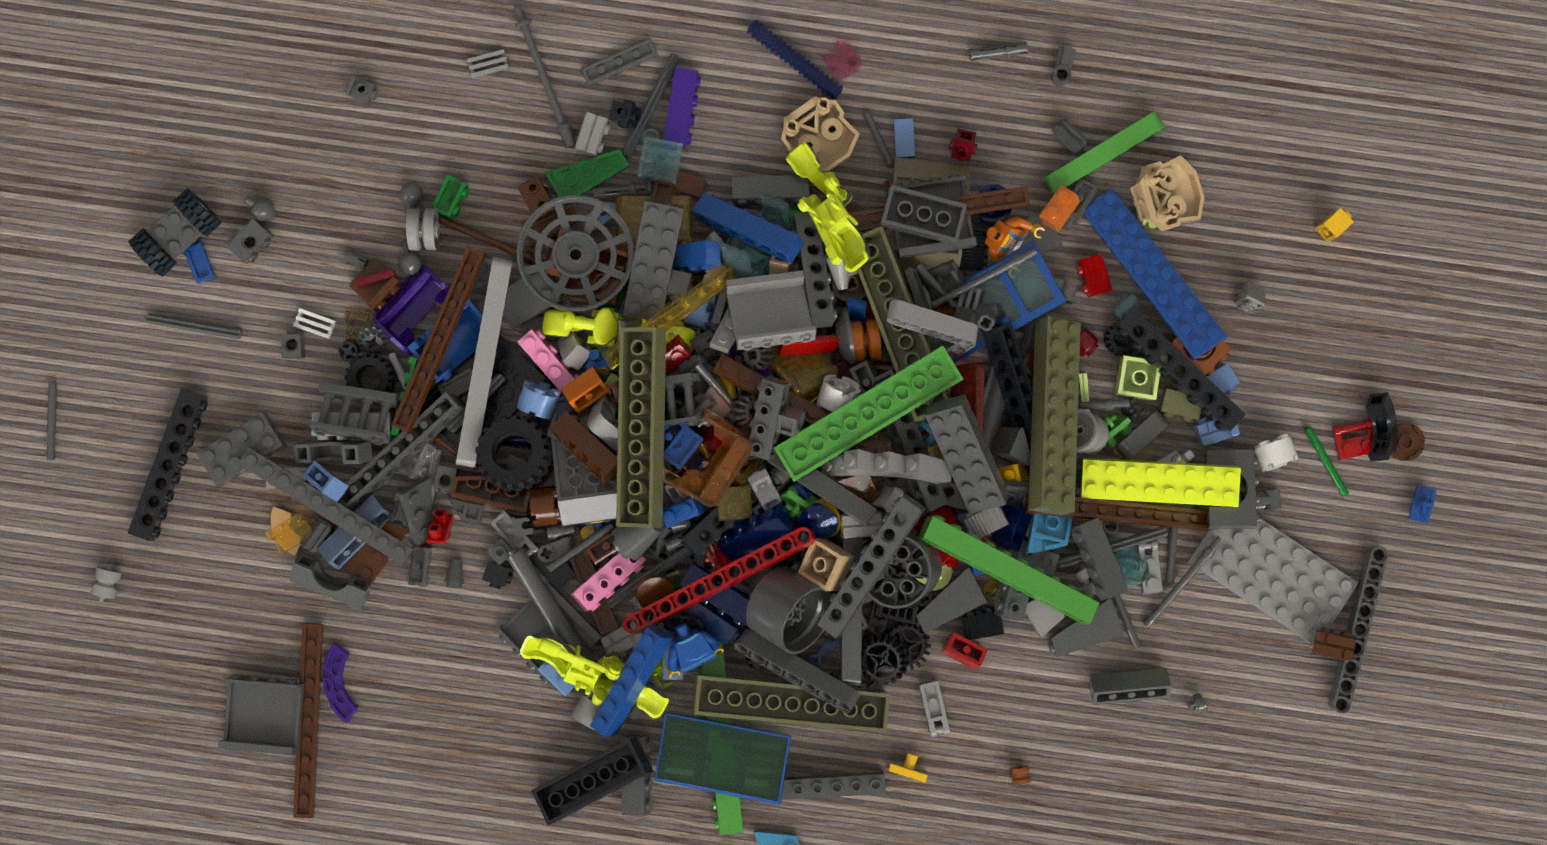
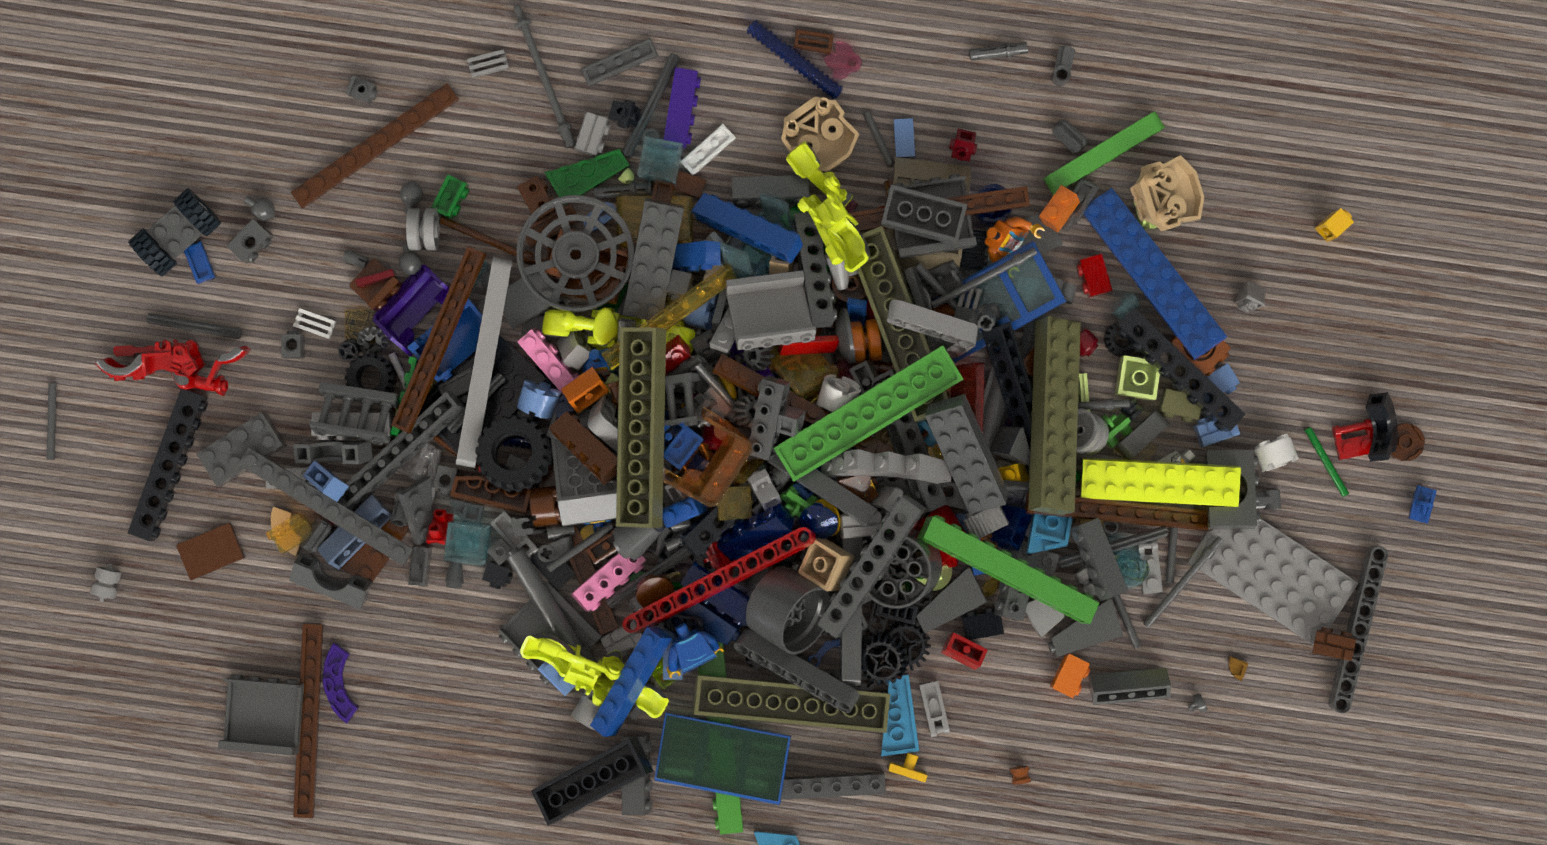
(180, 359): none -> red piece
(210, 551): none -> reddish brown tile
(374, 146): none -> reddish brown plate
(467, 542): none -> clear light blue brick
(627, 176): none -> yellowish green hinge
(708, 149): none -> white tile
(811, 41): none -> reddish brown tile
(901, 724): none -> dark azure wing
(1070, 675): none -> orange brick
(1237, 667): none -> pearl gold tile

